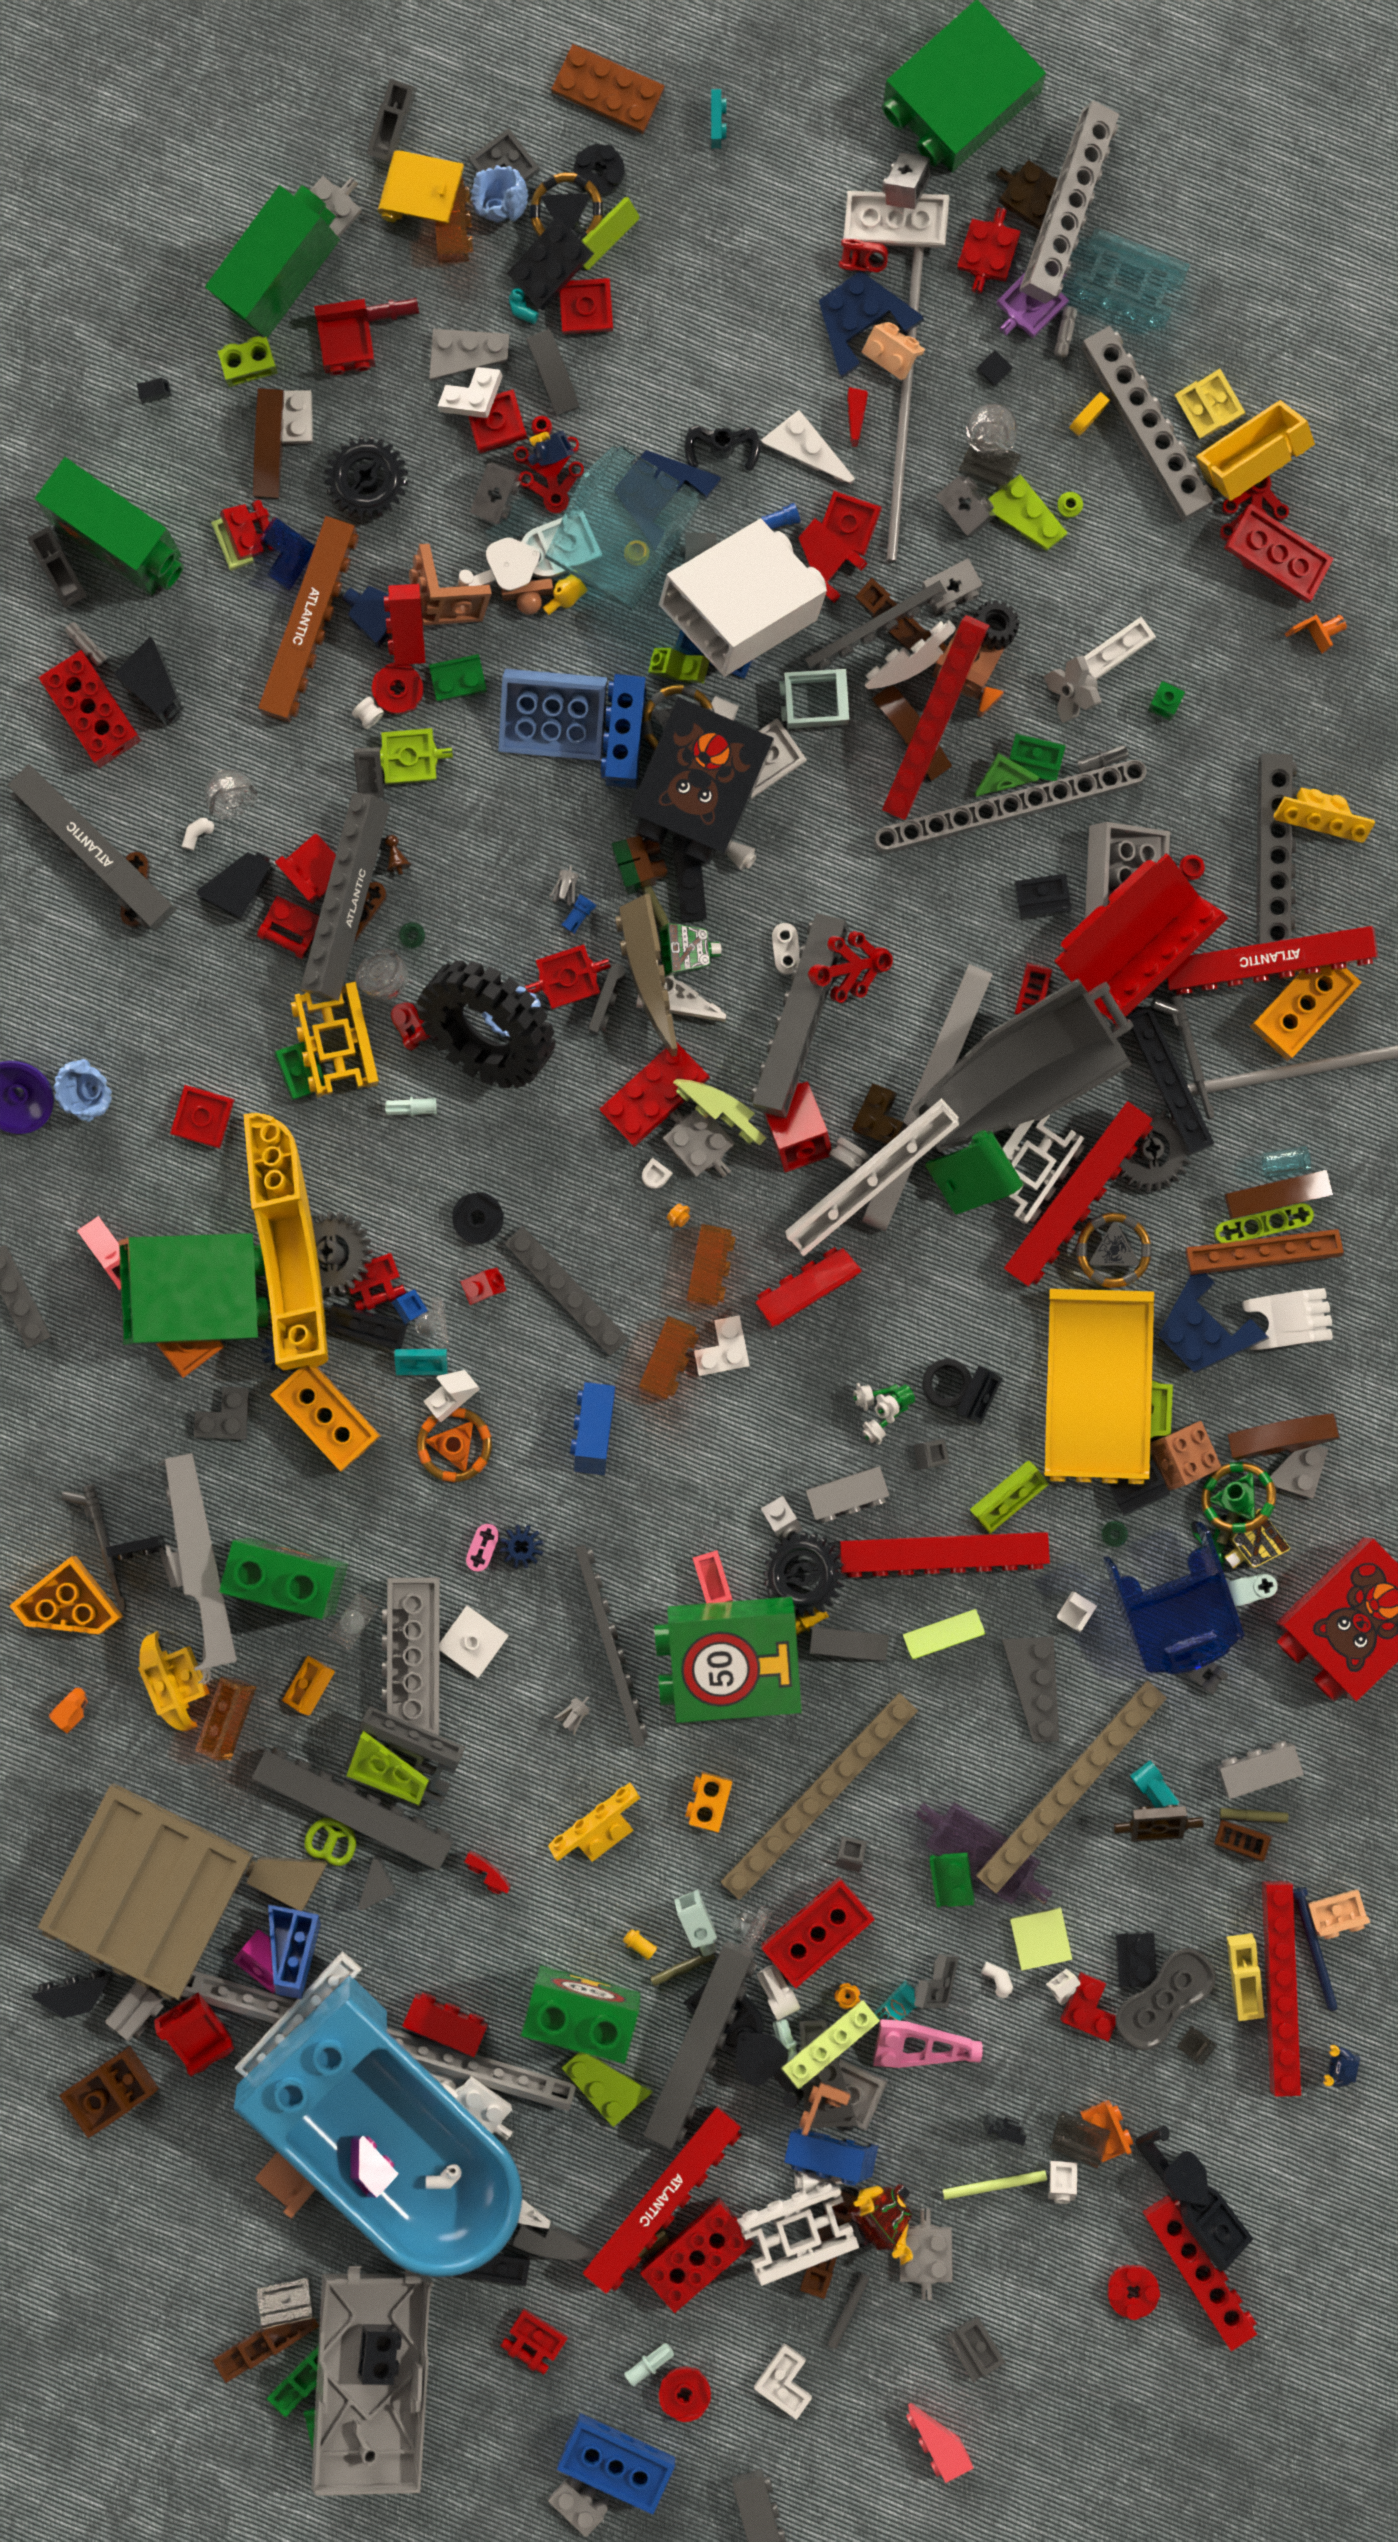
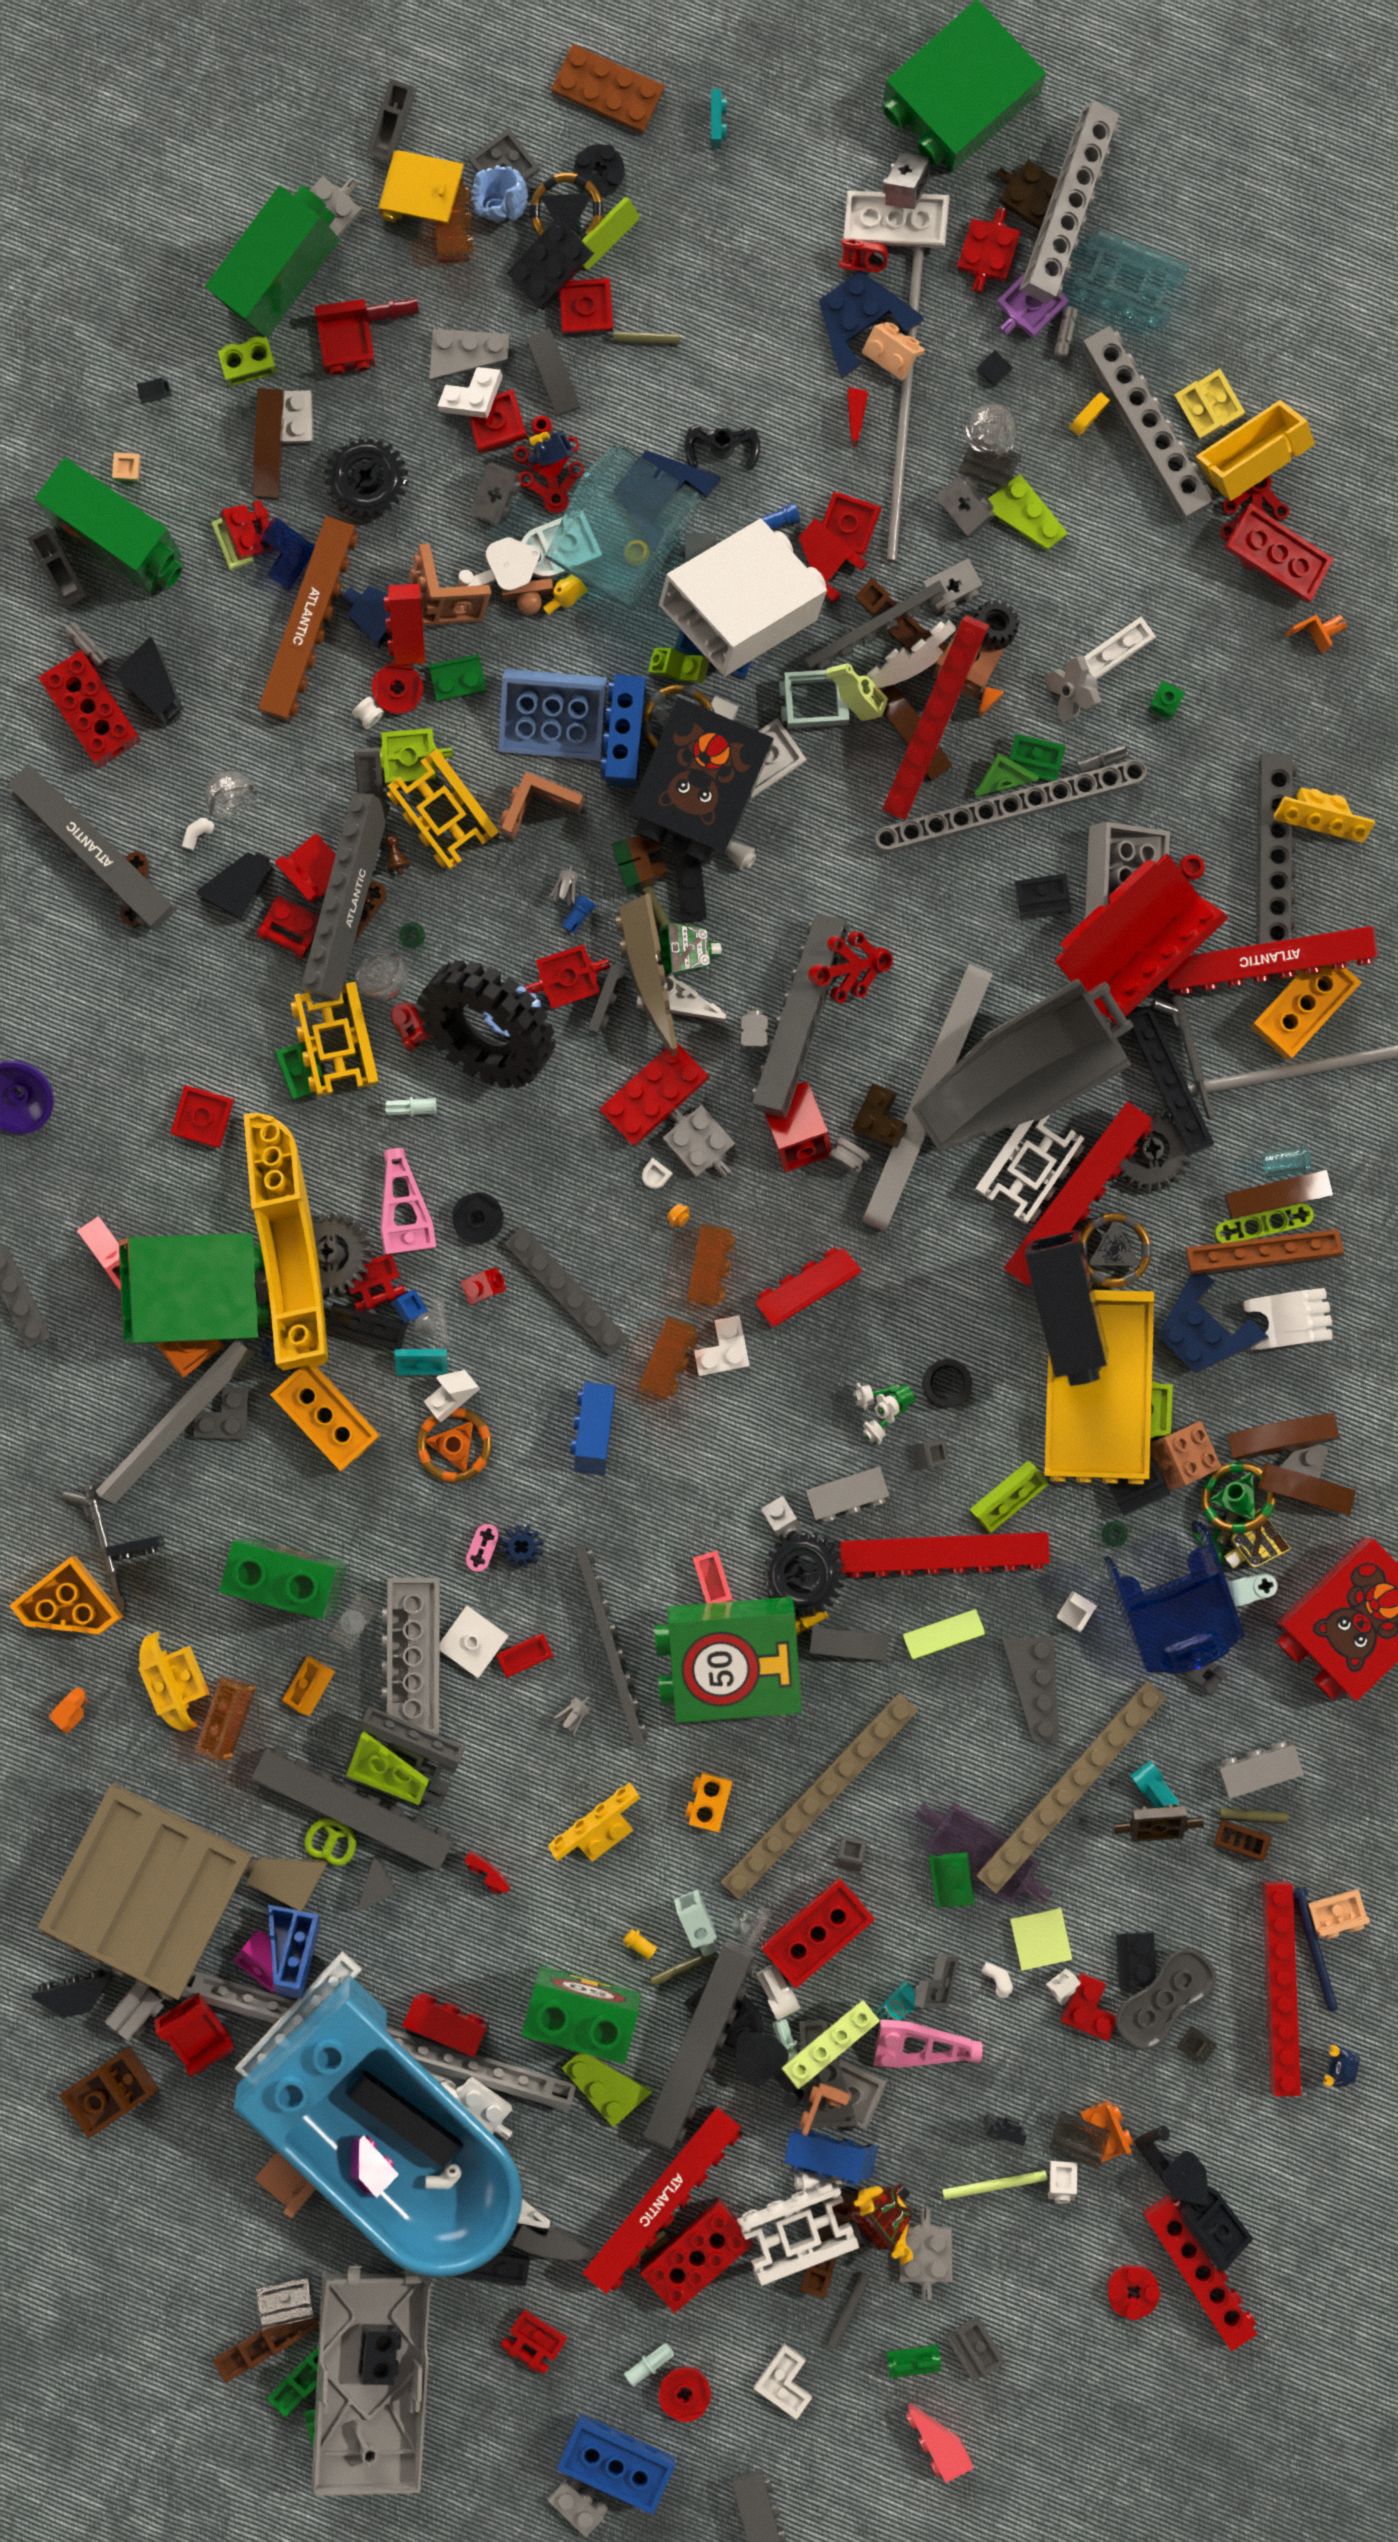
(77, 1090): light blue hair -> none
(126, 467): none -> light nougat plate
(175, 1422): none -> light grey tile
(195, 1562): light grey piece -> none
(261, 1287): none -> clear smoke tile
(404, 2118): none -> black beam
(406, 1237): none -> bright pink plate
(457, 798): none -> yellow fence
(519, 307): teal arm -> none
(522, 795): none -> nougat bracket
(524, 1655): none -> red tile
(646, 337): none -> olive piece
(714, 1102): yellowish green slope -> none
(753, 1032): none -> light grey brick
(785, 948): white plate -> none
(801, 441): white wing -> none
(844, 2002): light orange plate -> none
(858, 692): none -> yellowish green piece
(872, 1177): white tile -> none
(913, 2361): none -> green hinge
(975, 1174): green door -> none
(979, 1395): black plate -> none
(1046, 971): red slope -> none
(1066, 511): lime plate -> none
(1067, 1307): none -> black brick
(1245, 1976): light yellow slope -> none
(1307, 1489): none -> reddish brown slope

